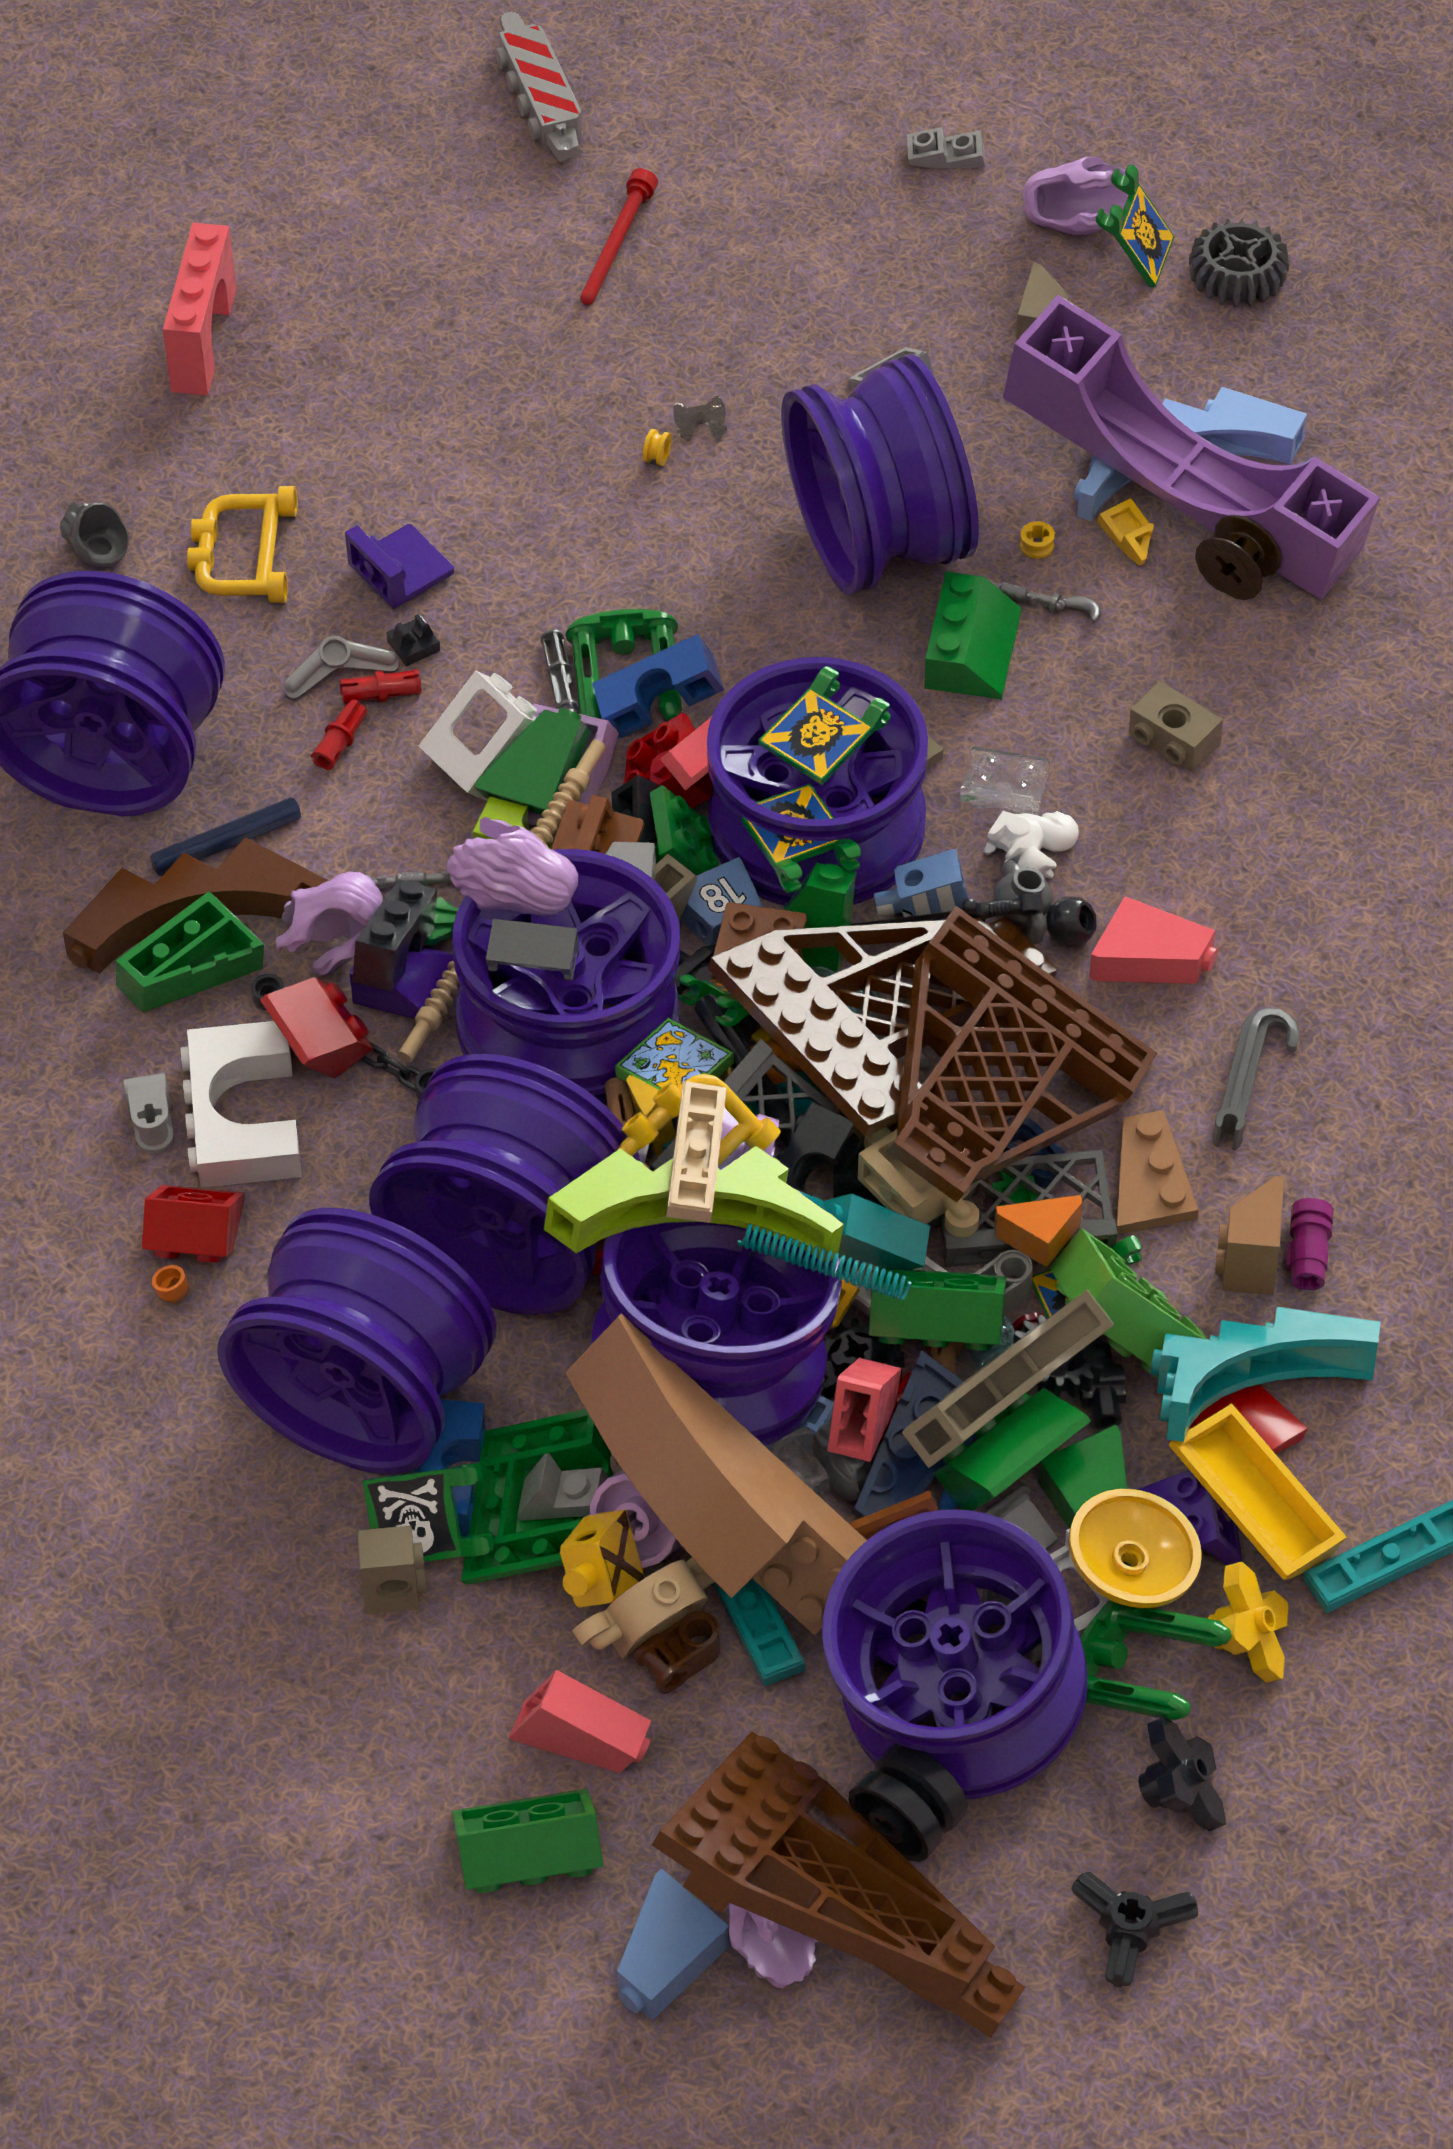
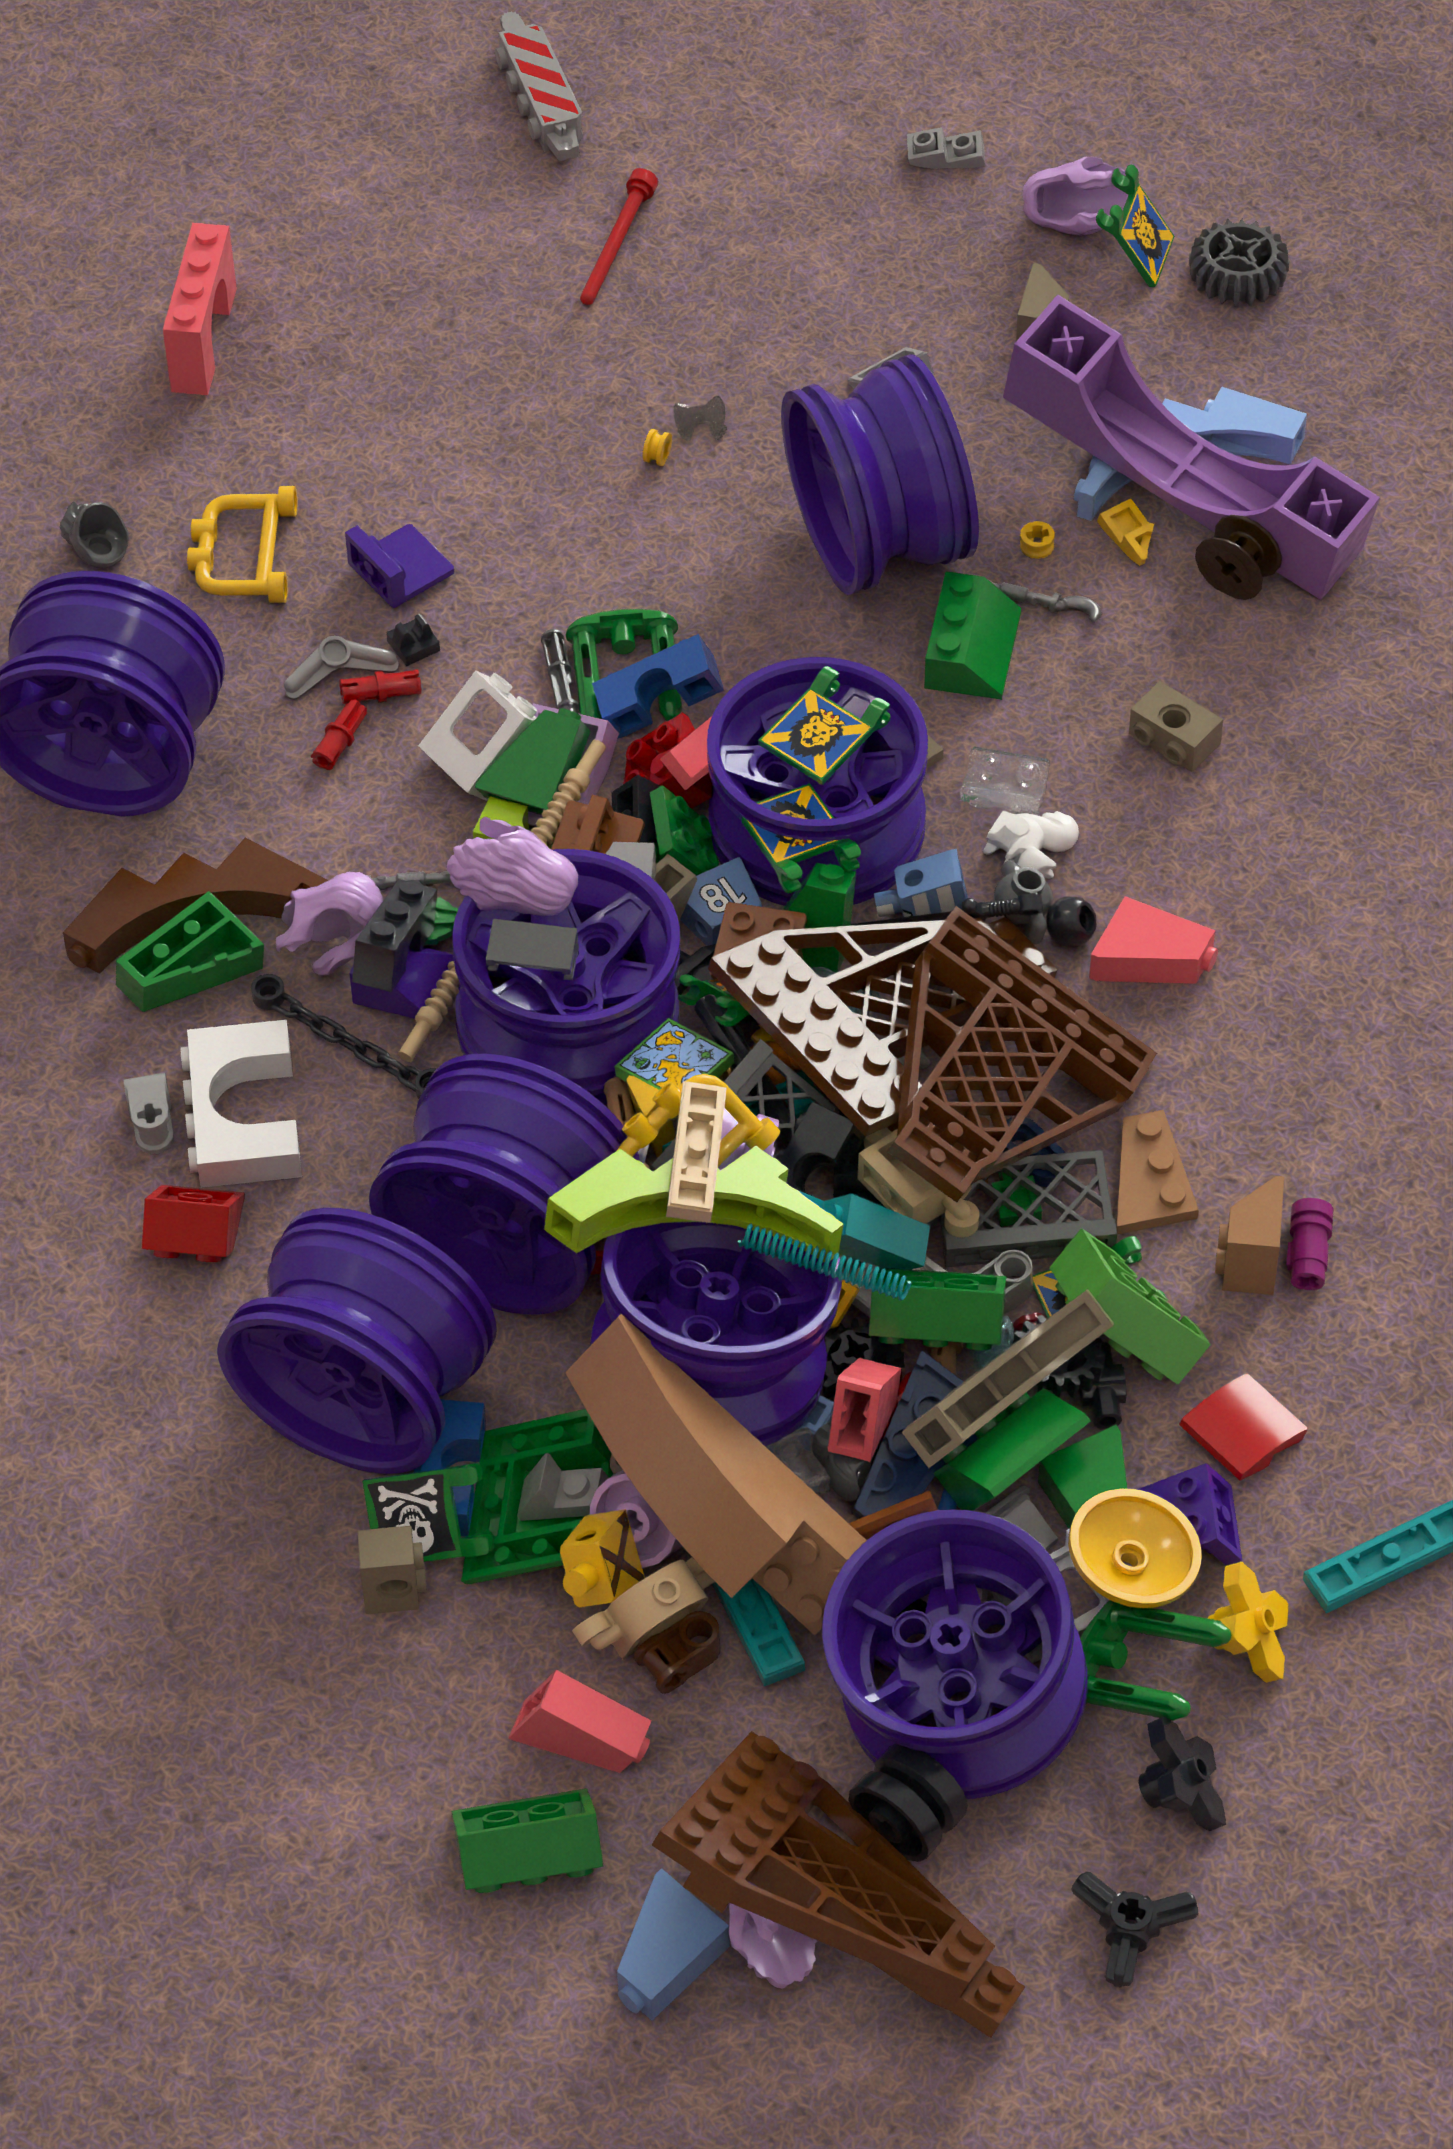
(166, 1284): orange hinge -> none
(228, 834): dark blue axle -> none
(319, 1025): slope -> none
(1039, 1226): orange slope -> none
(1244, 1069): dark grey piece -> none
(1259, 1493): yellow slope -> none
(1297, 1345): teal arch -> none

